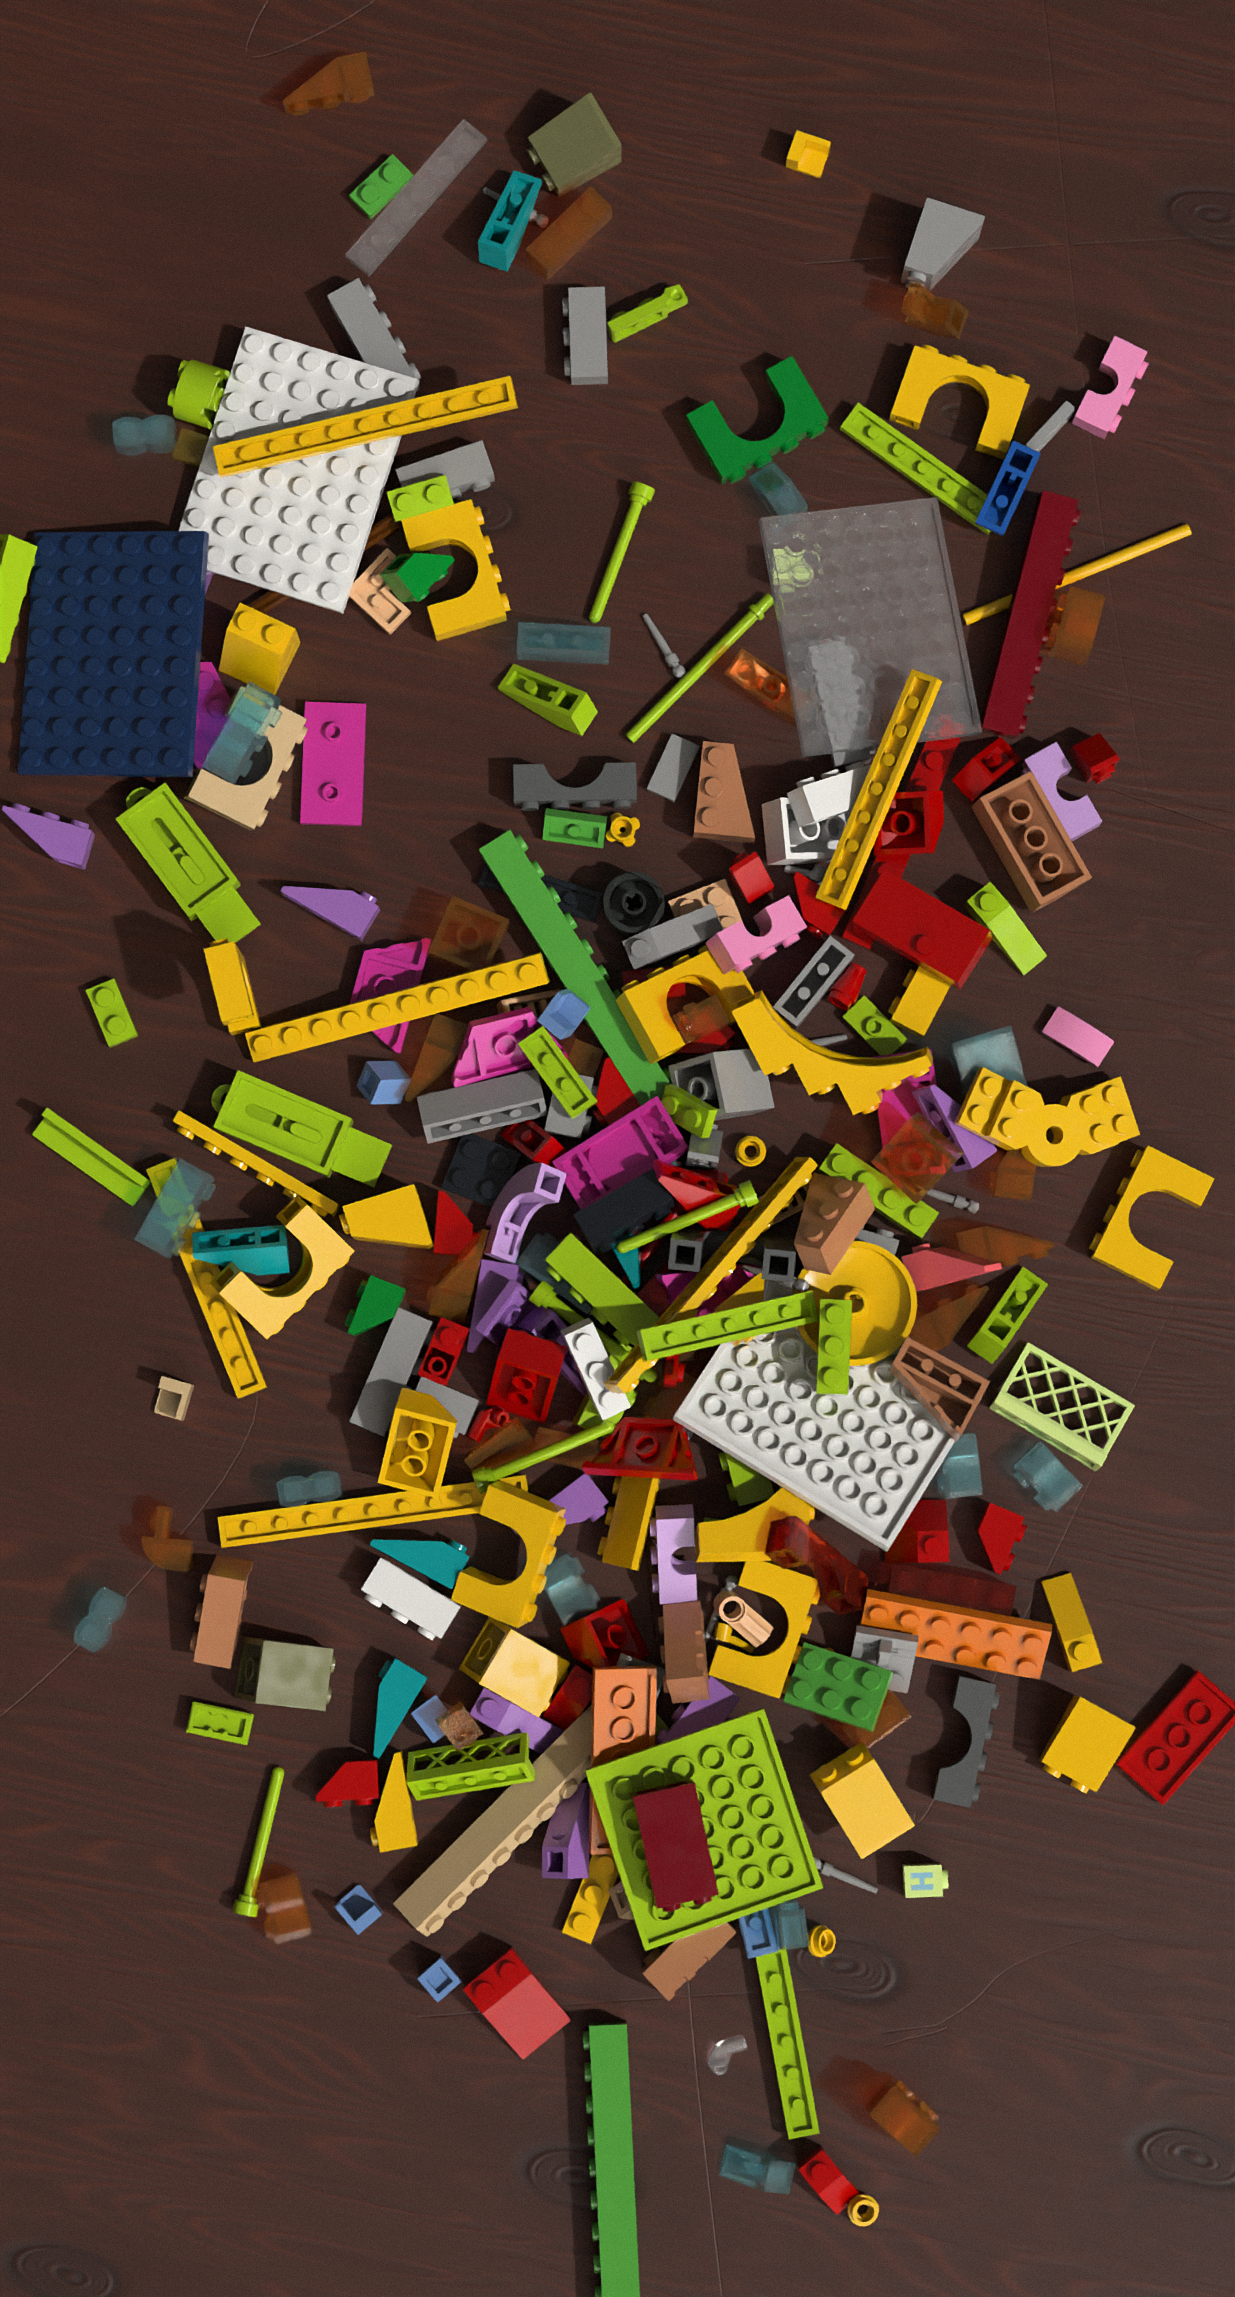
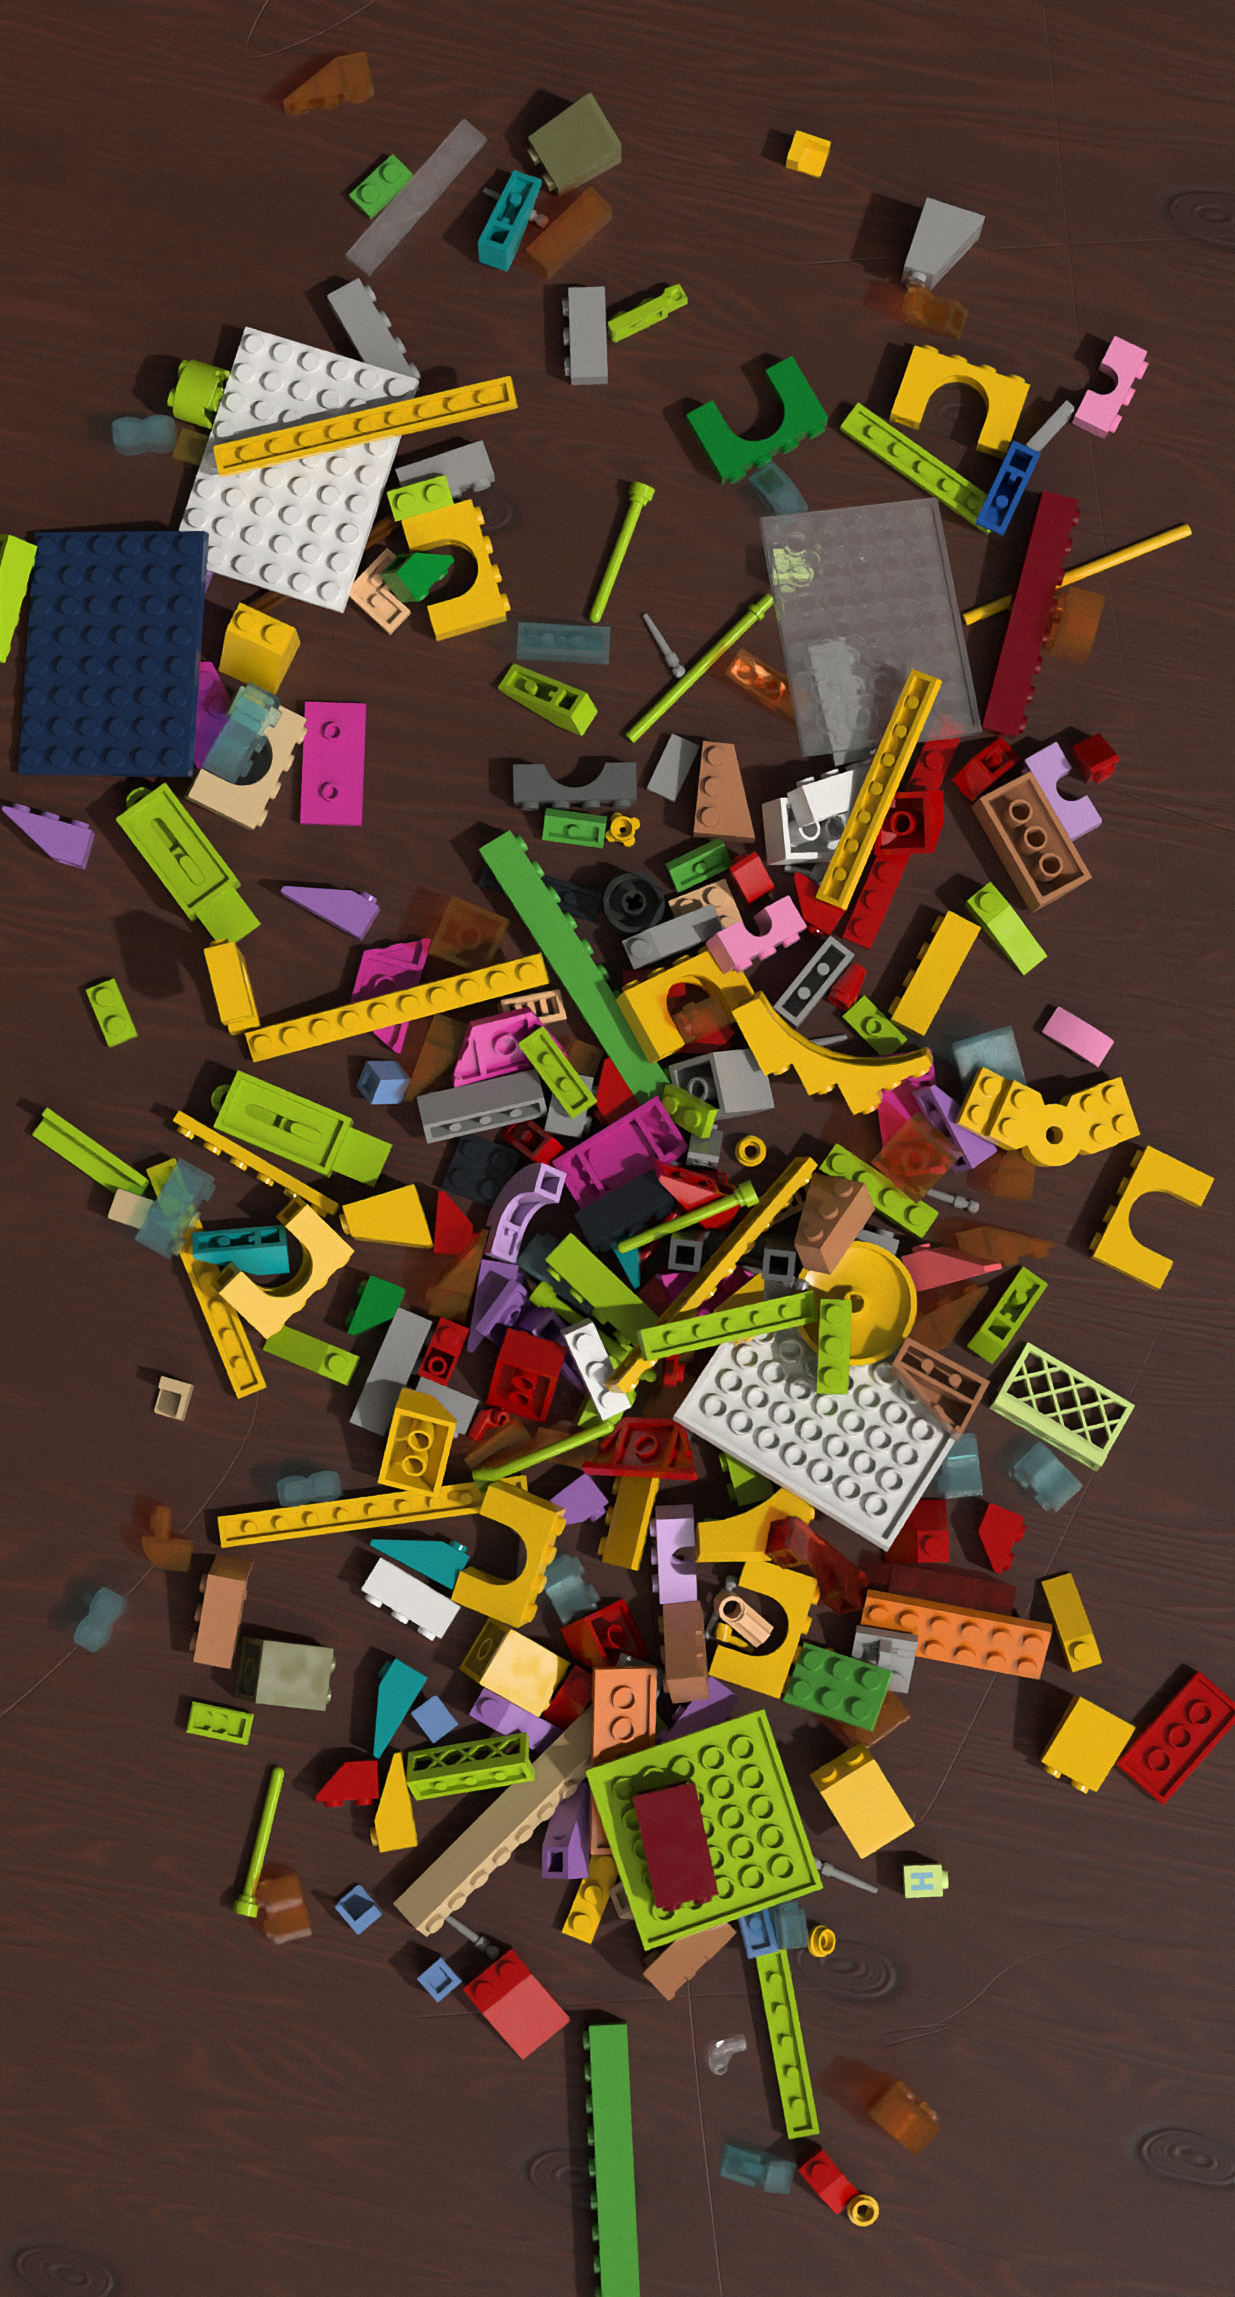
(130, 1209): none -> tan panel
(313, 1354): none -> lime slope
(459, 1726): clear orange bracket -> none
(481, 1942): none -> light grey piece
(564, 1014): medium blue panel -> none
(699, 865): none -> bright green plate
(922, 929): red brick -> none
(957, 1781): dark grey arch -> none

